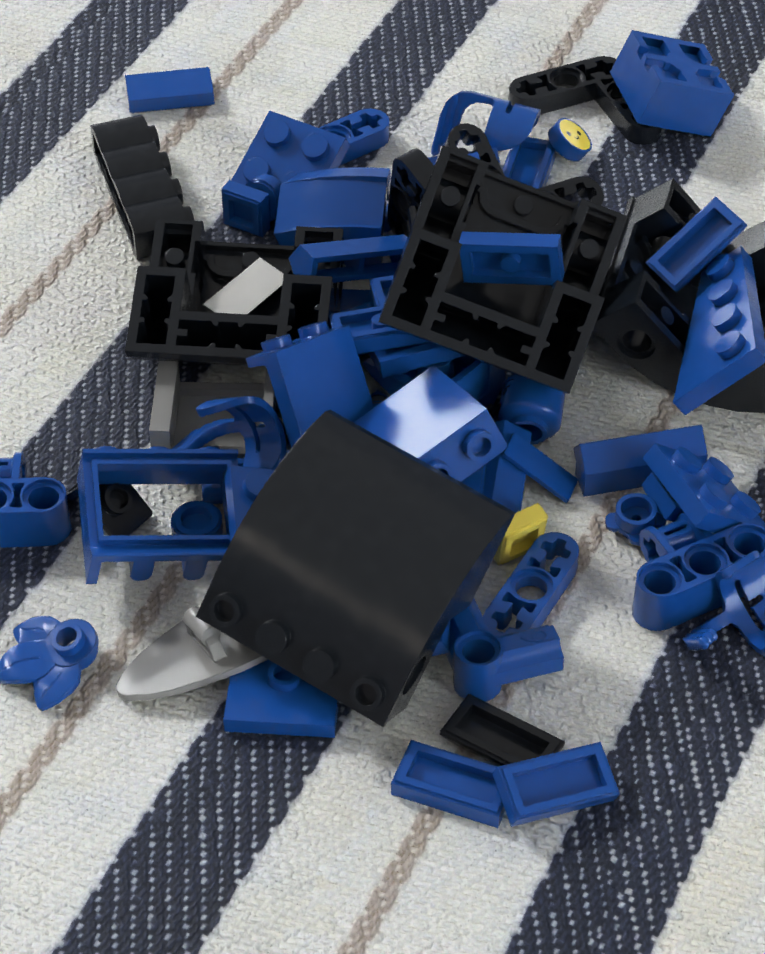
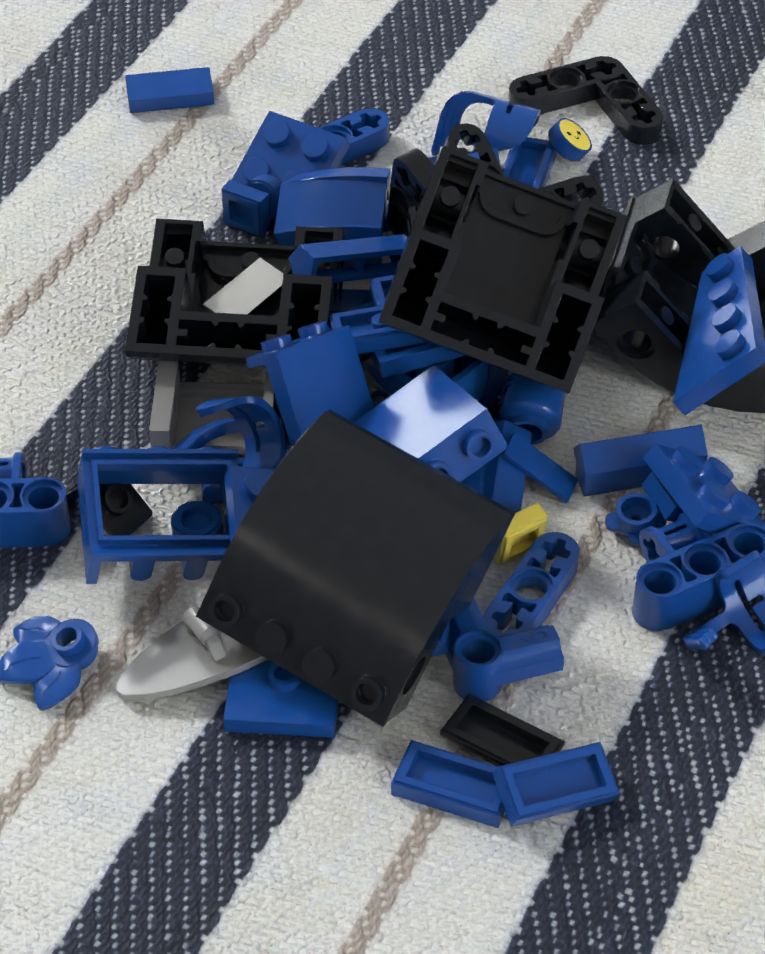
(138, 178): black brick -> none
(511, 258): blue plate -> none
(671, 83): blue piece -> none
(696, 244): blue tile -> none

